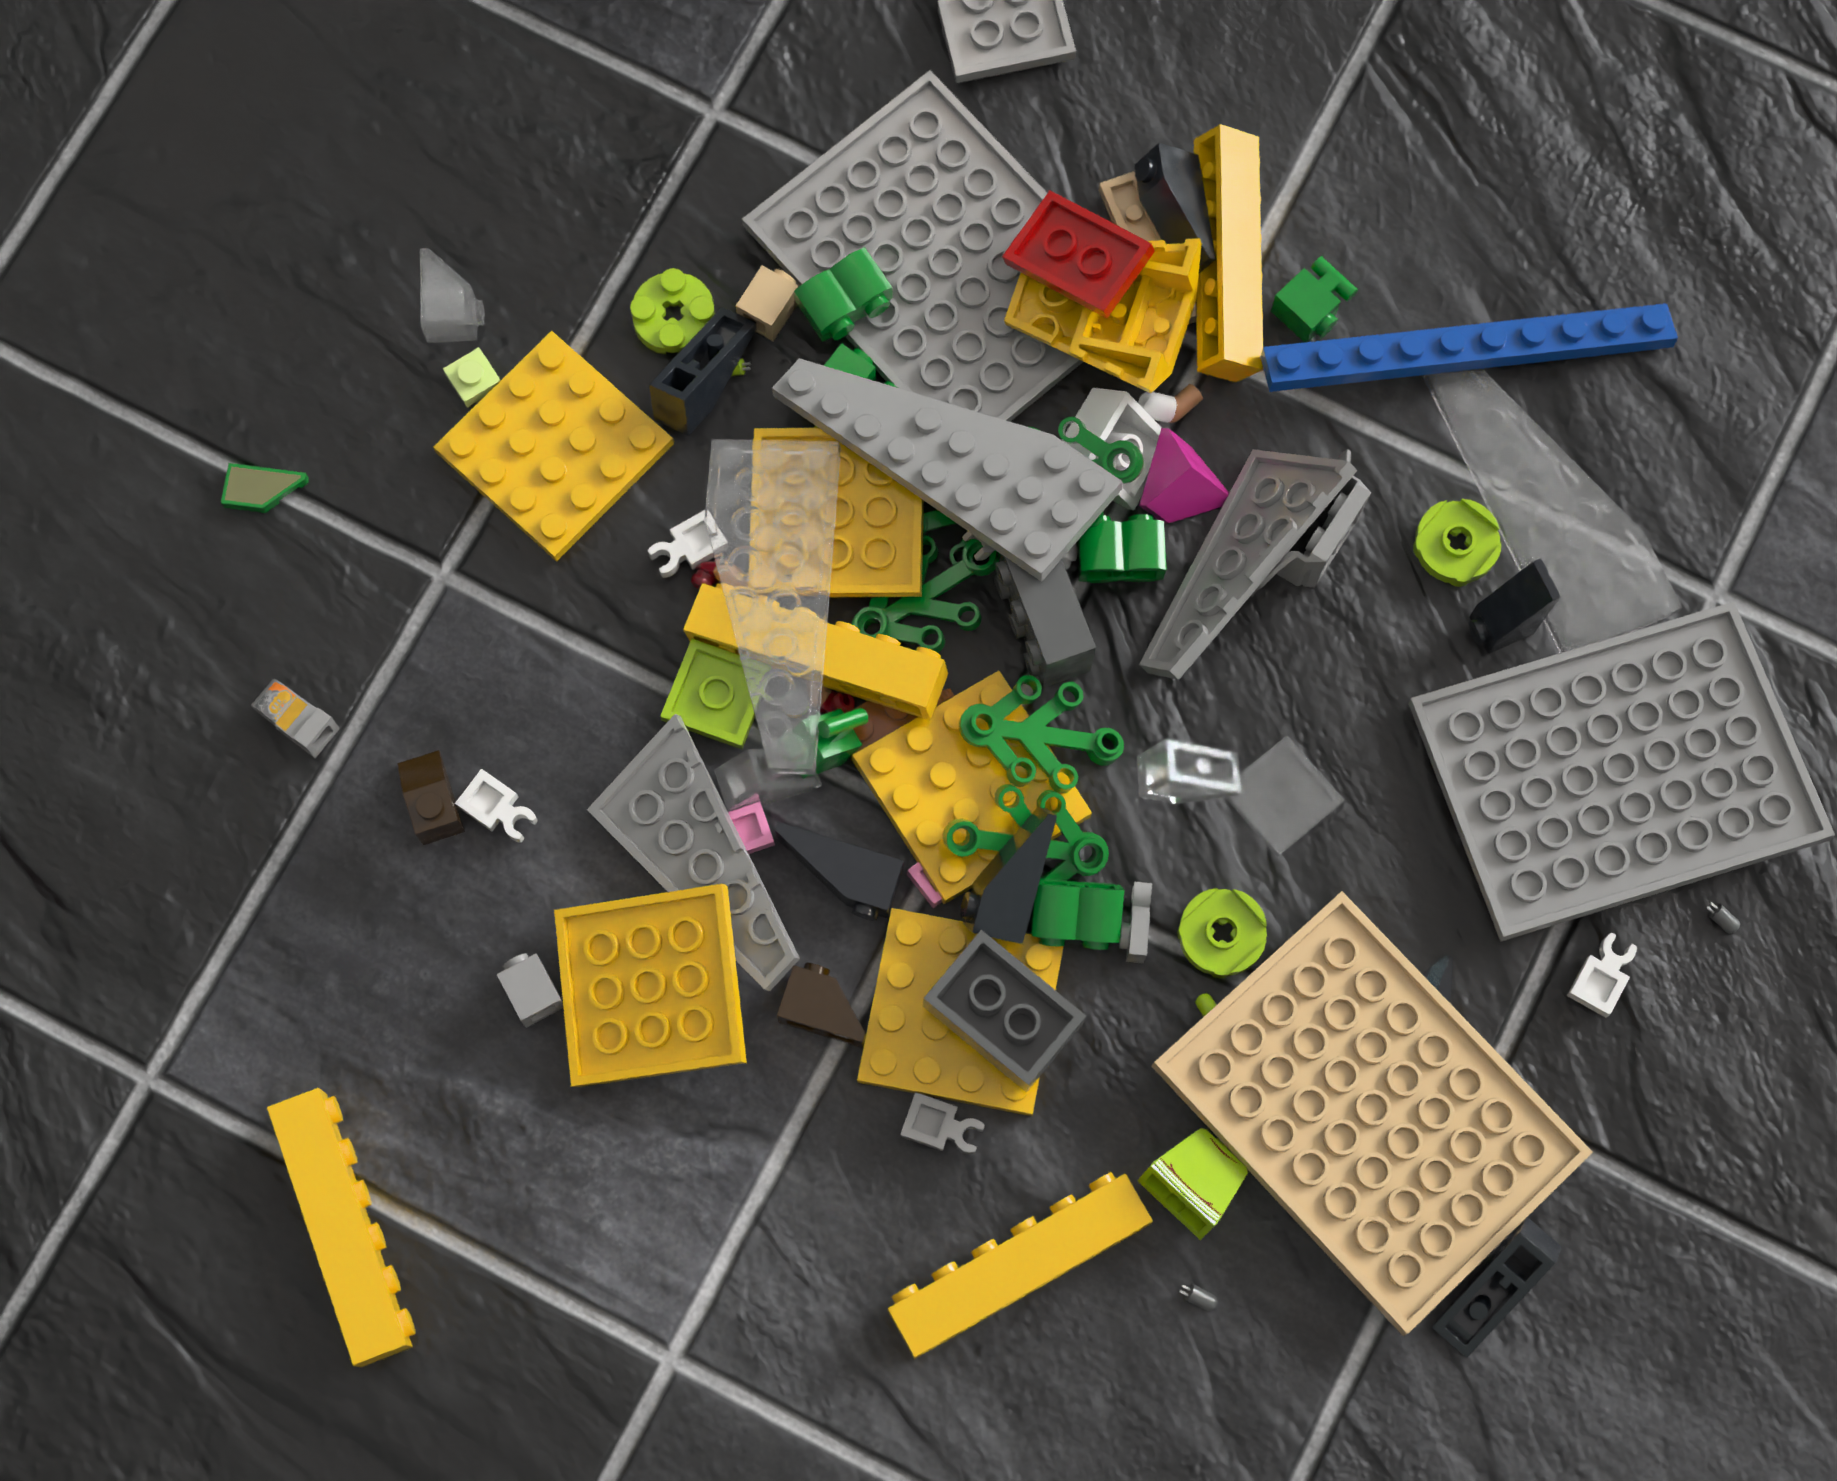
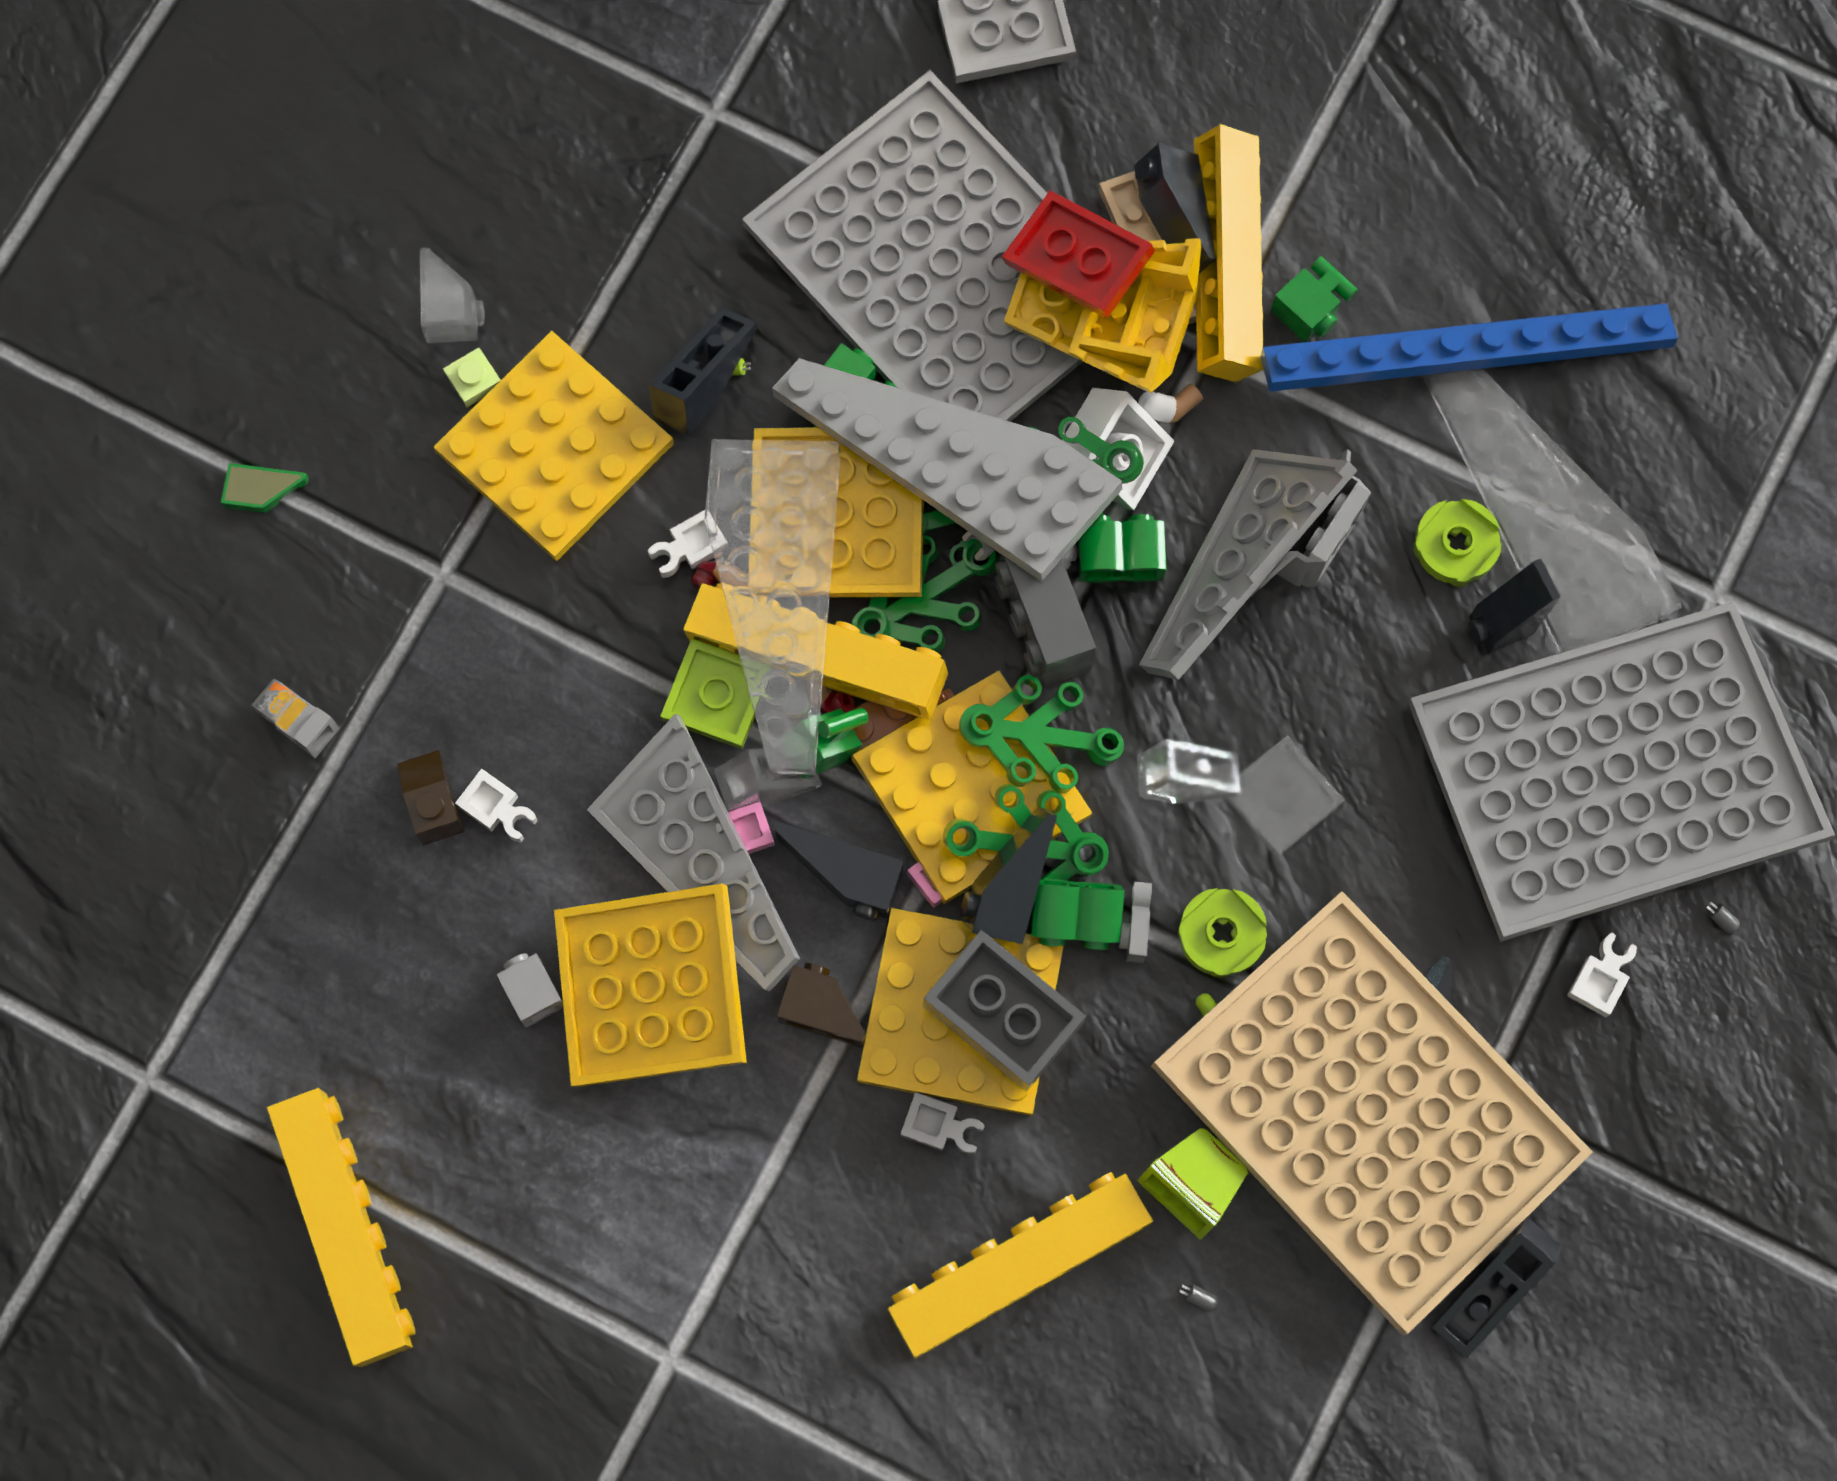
(667, 290): lime plate -> none
(768, 301): tan brick -> none
(844, 295): green brick -> none
(1180, 482): dark pink slope -> none

